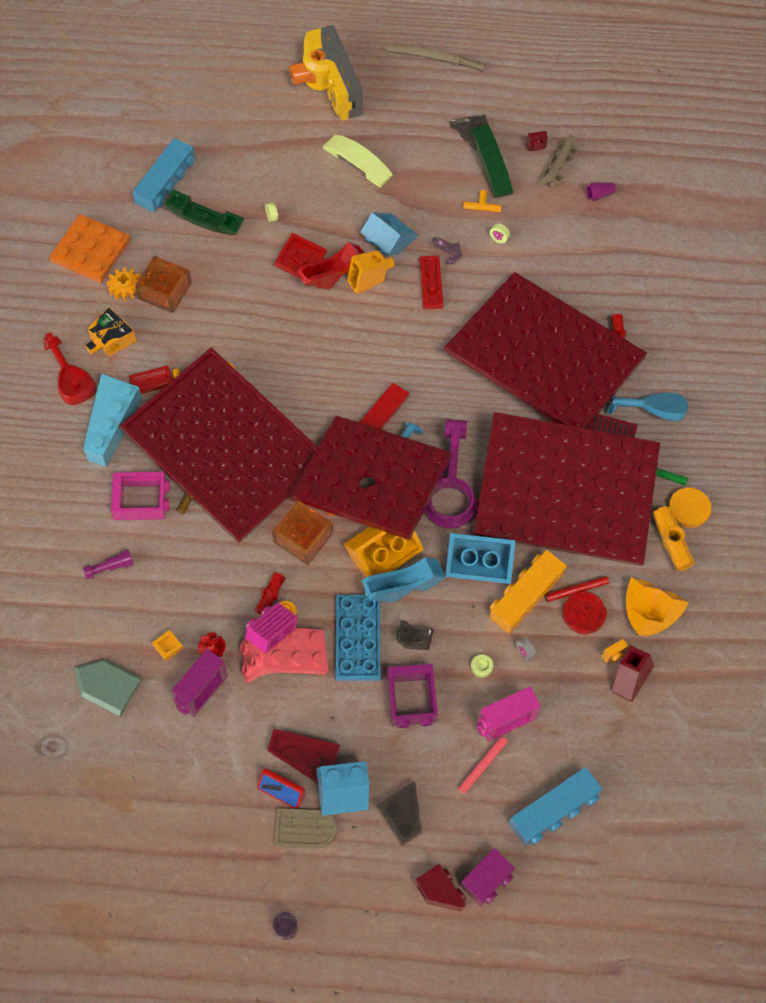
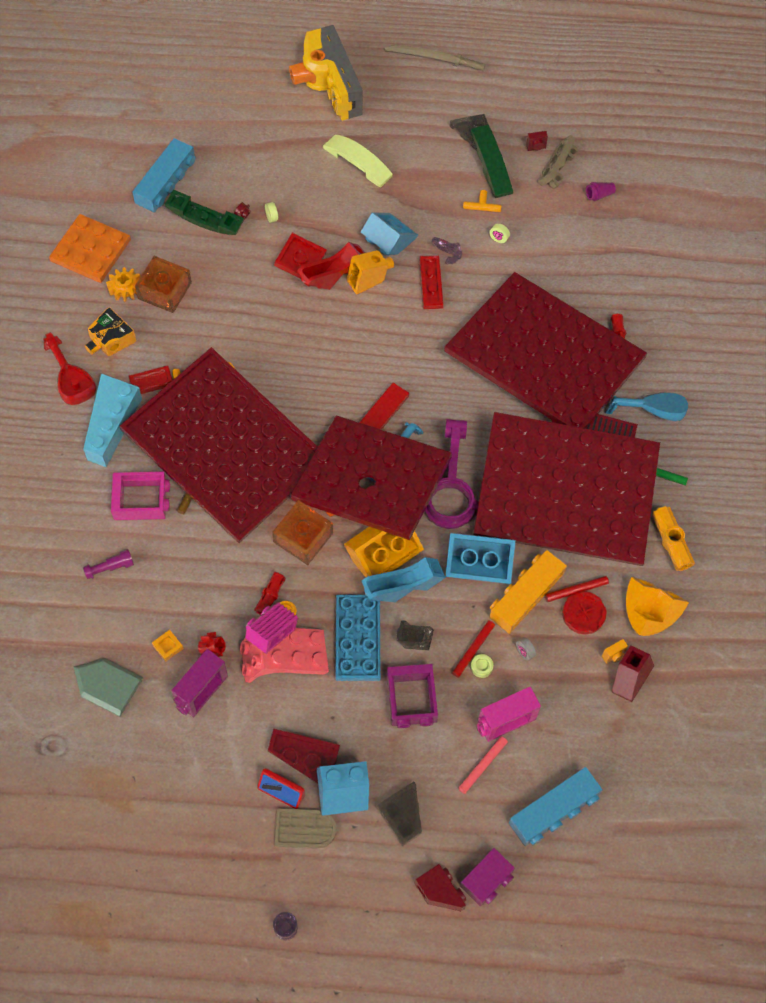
(242, 210): none -> dark red plate
(472, 650): none -> red bar
(690, 507): light orange tile -> none

